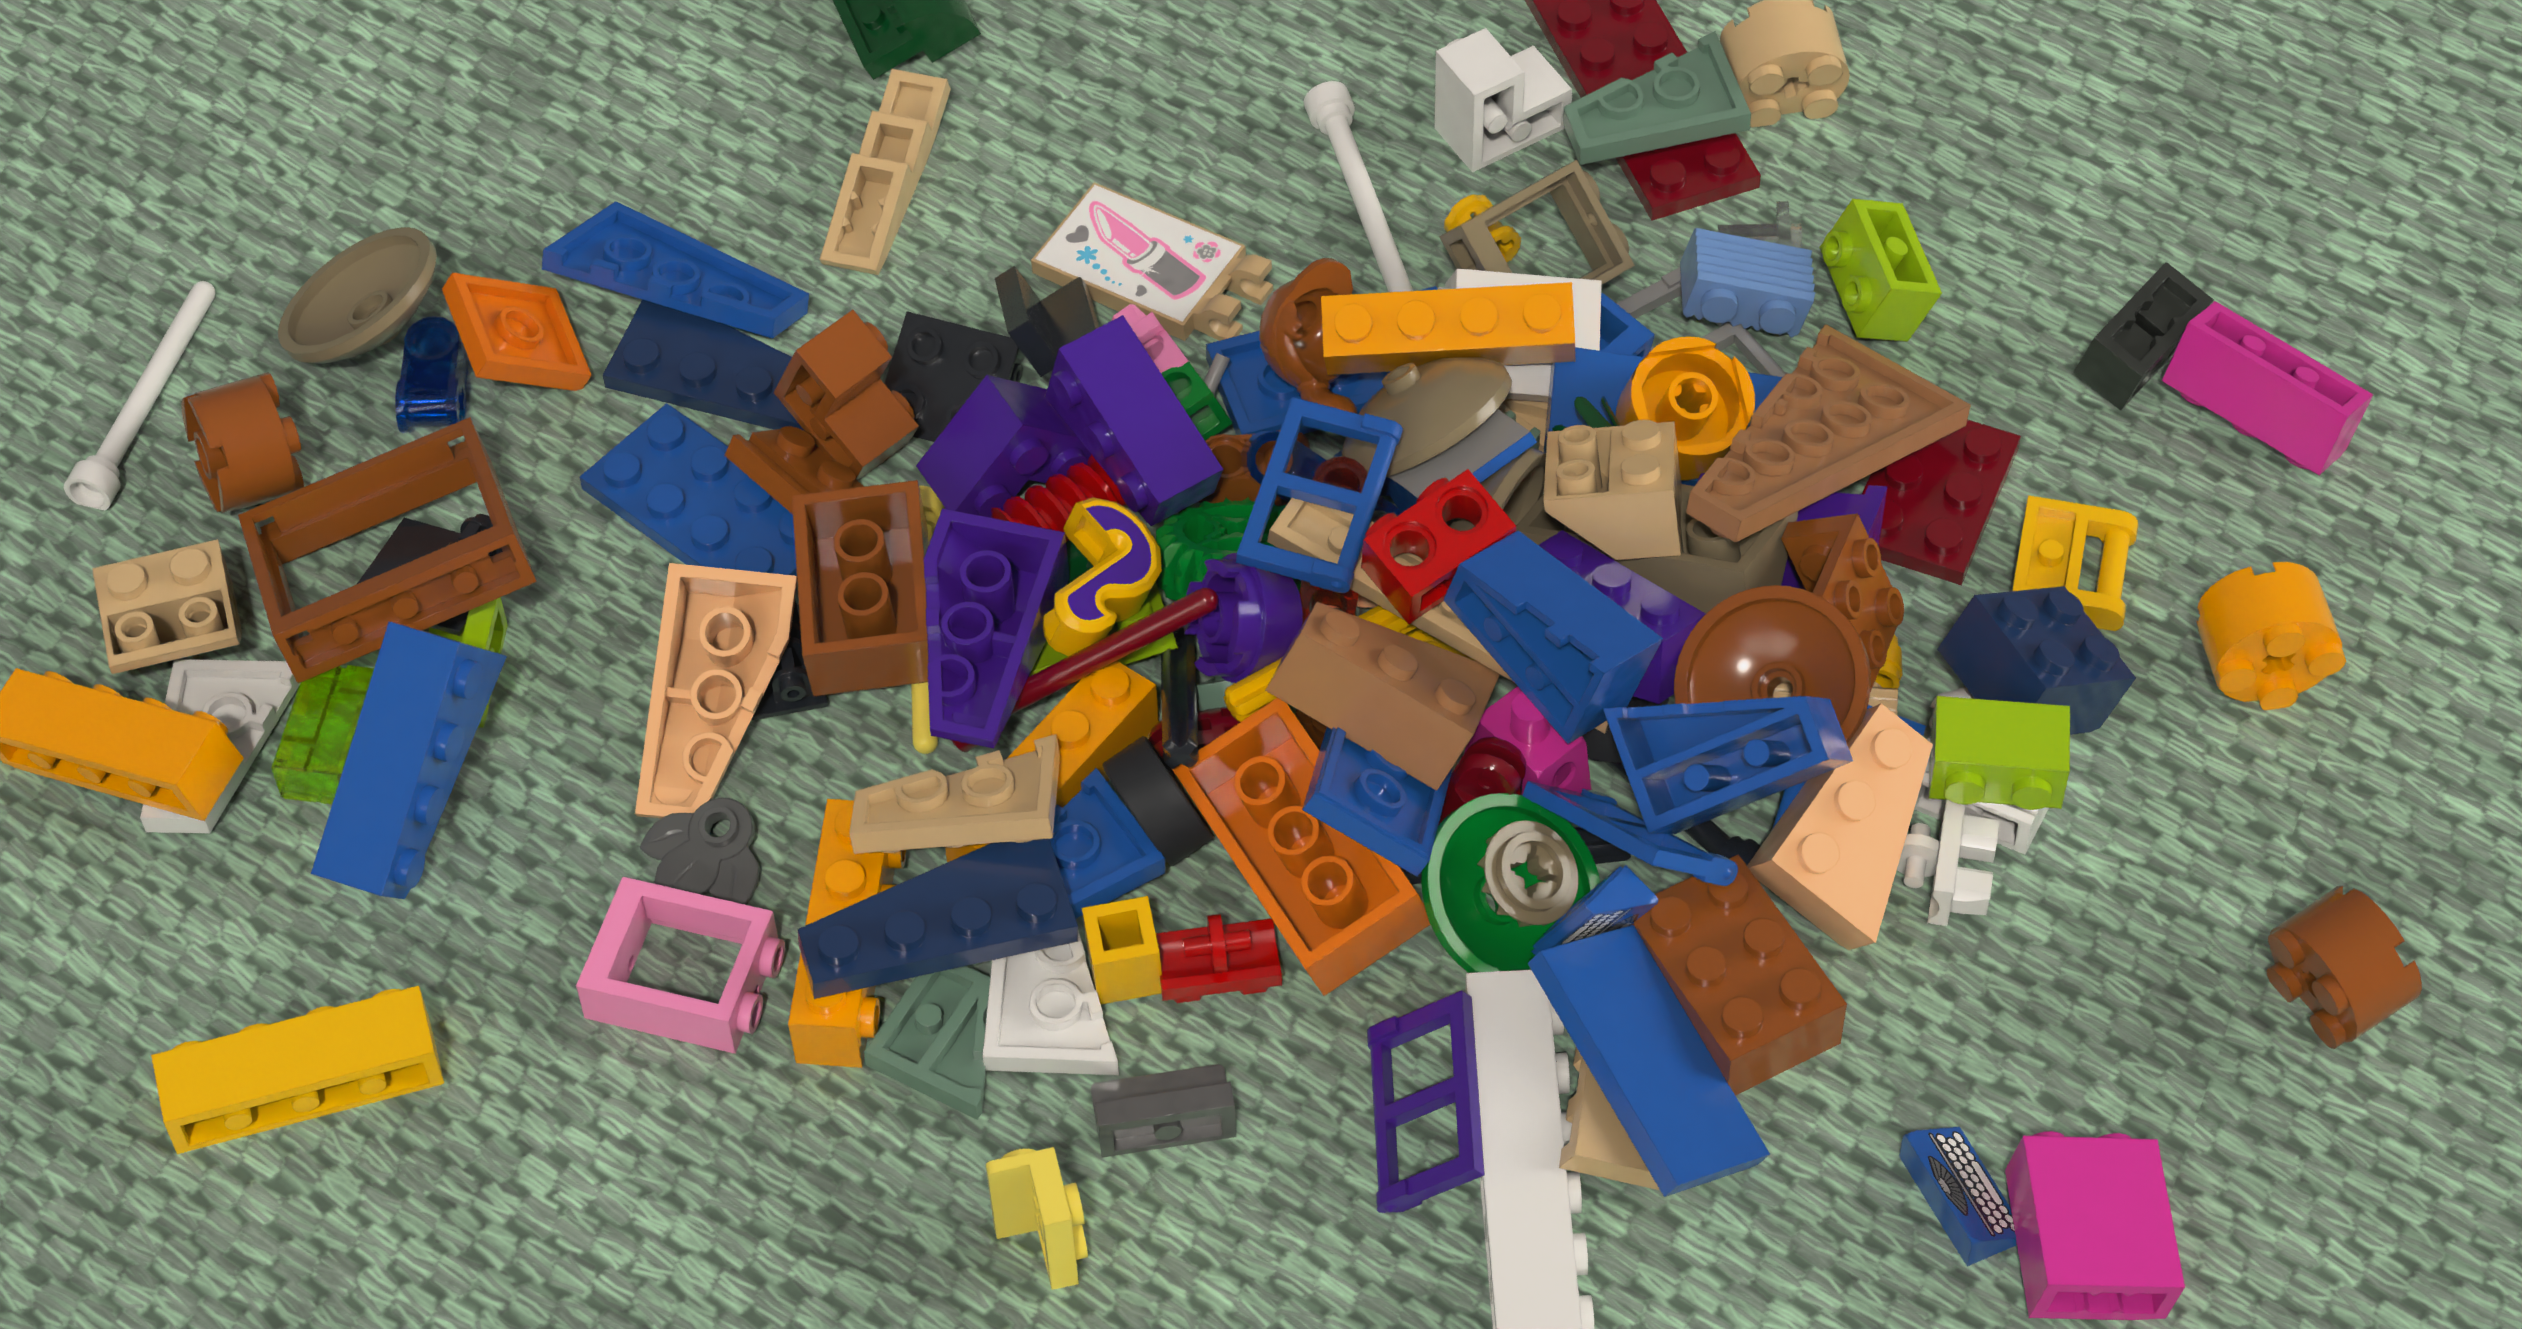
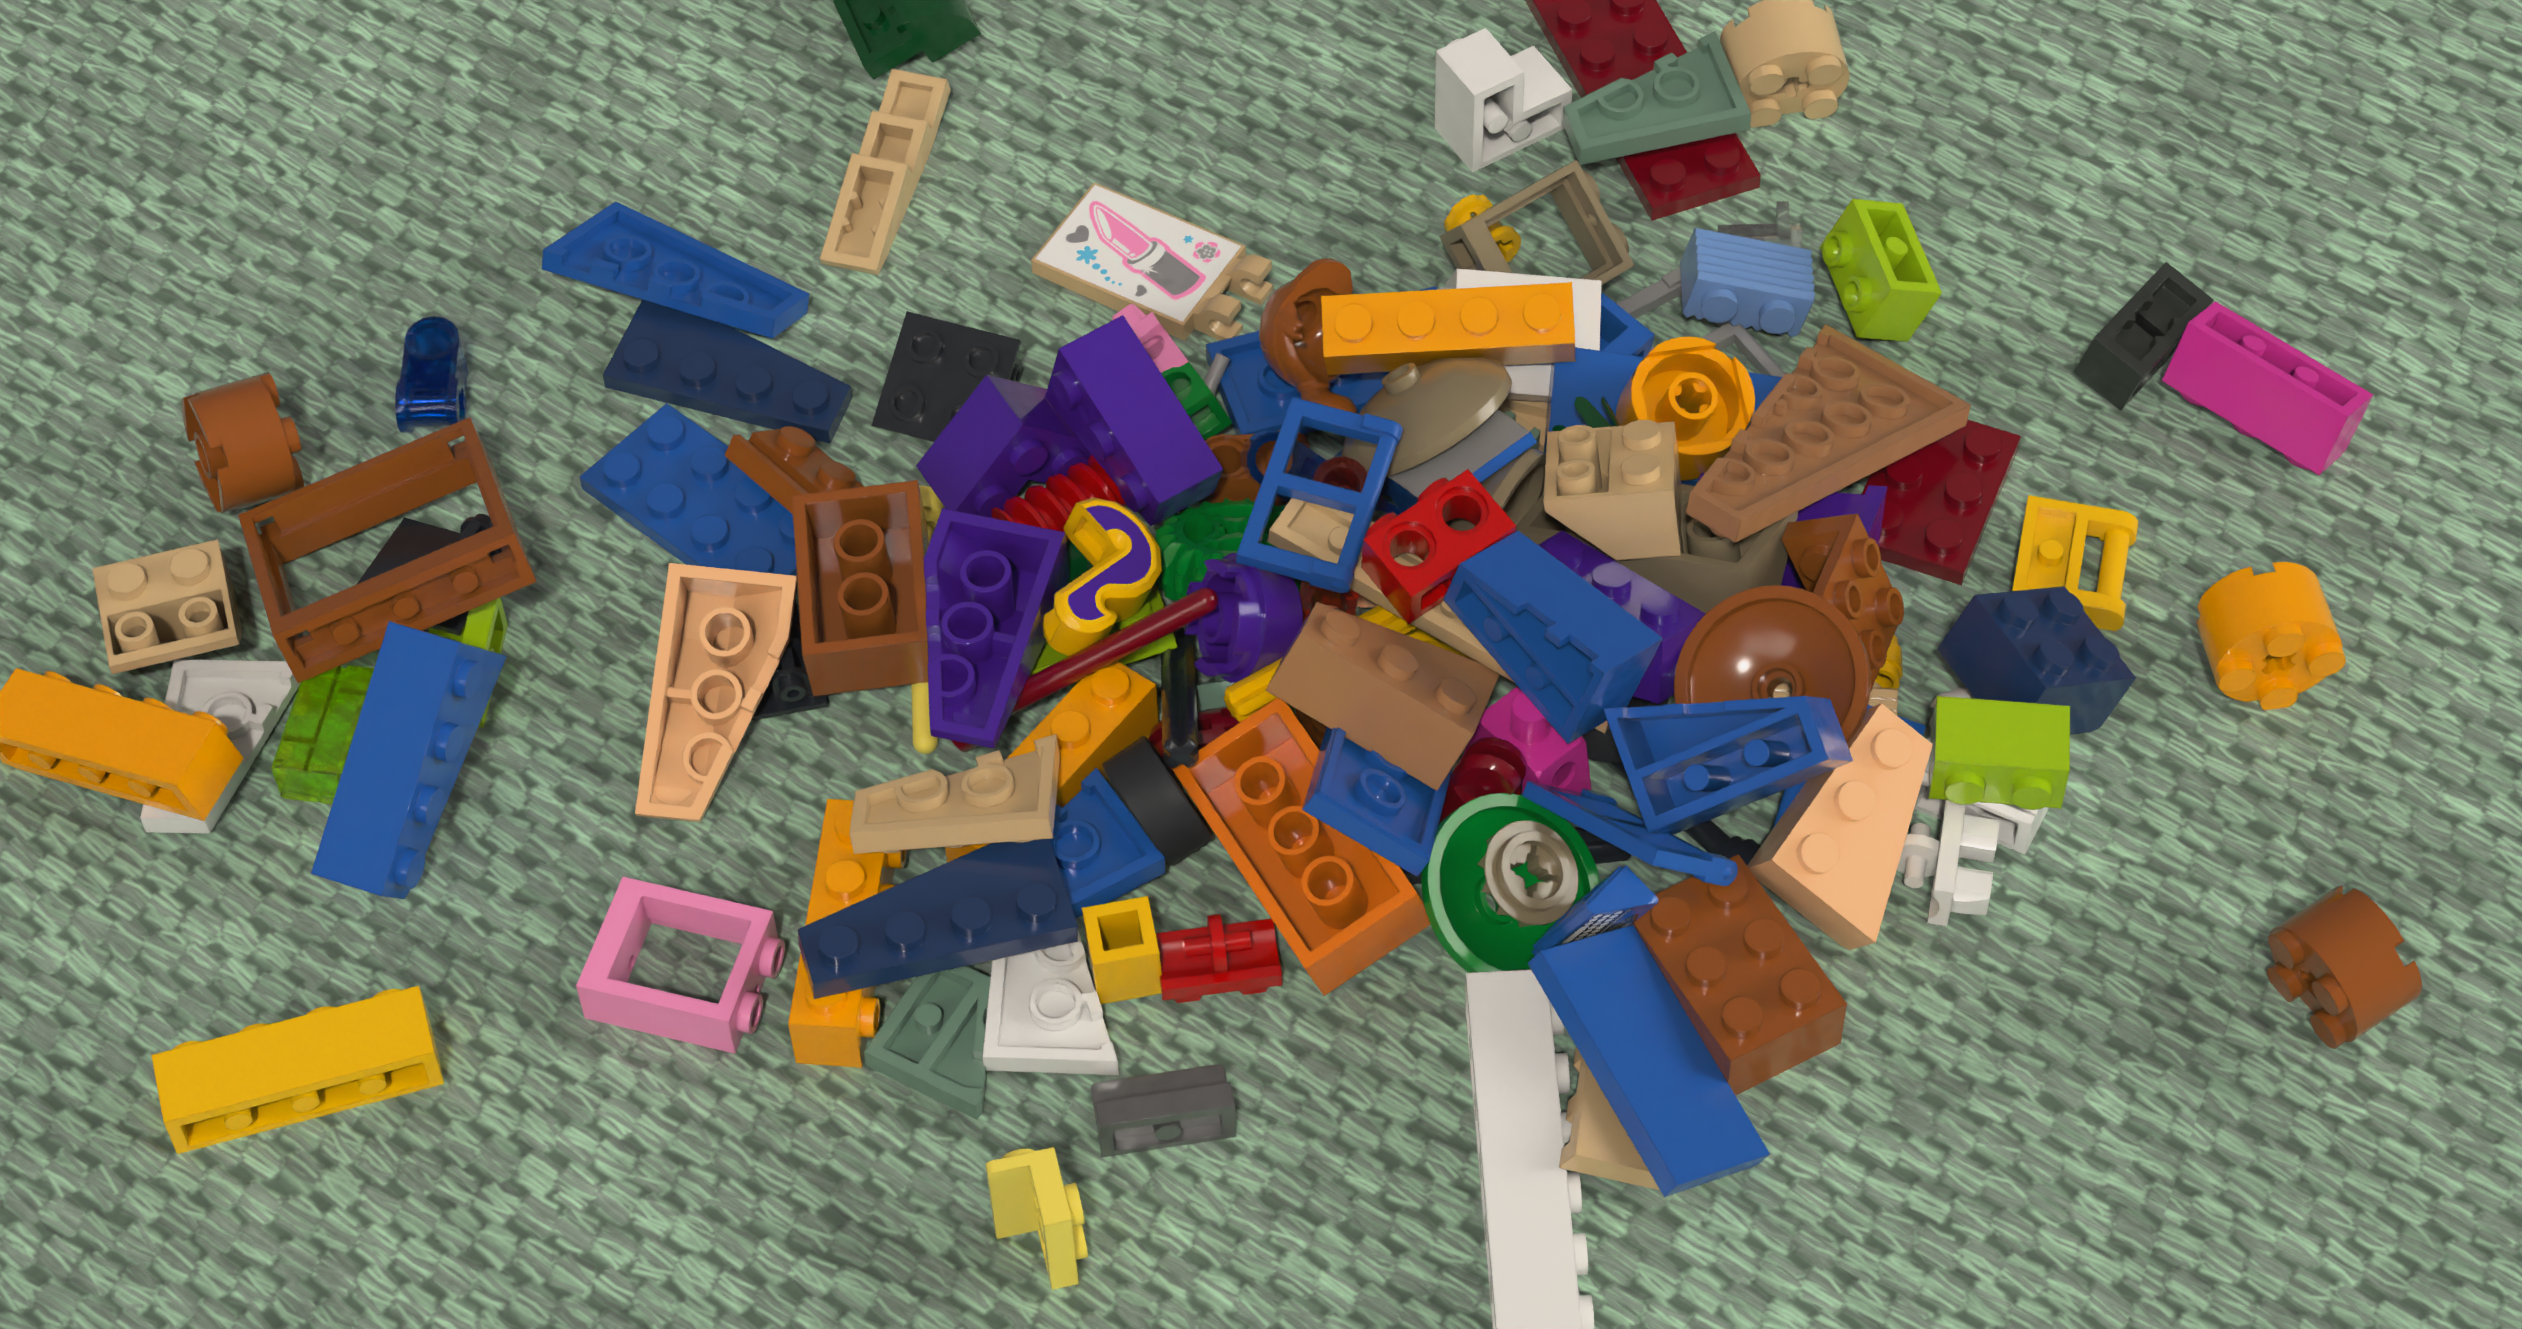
(96, 480): white piece -> none
(359, 297): dark tan dish -> none
(516, 332): orange plate -> none
(701, 862): dark grey plate -> none
(841, 400): dark orange brick -> none
(1047, 324): black panel -> none
(1331, 111): white piece -> none
(1461, 1089): dark purple window -> none
(1959, 1192): slope -> none
(2093, 1227): dark pink brick -> none

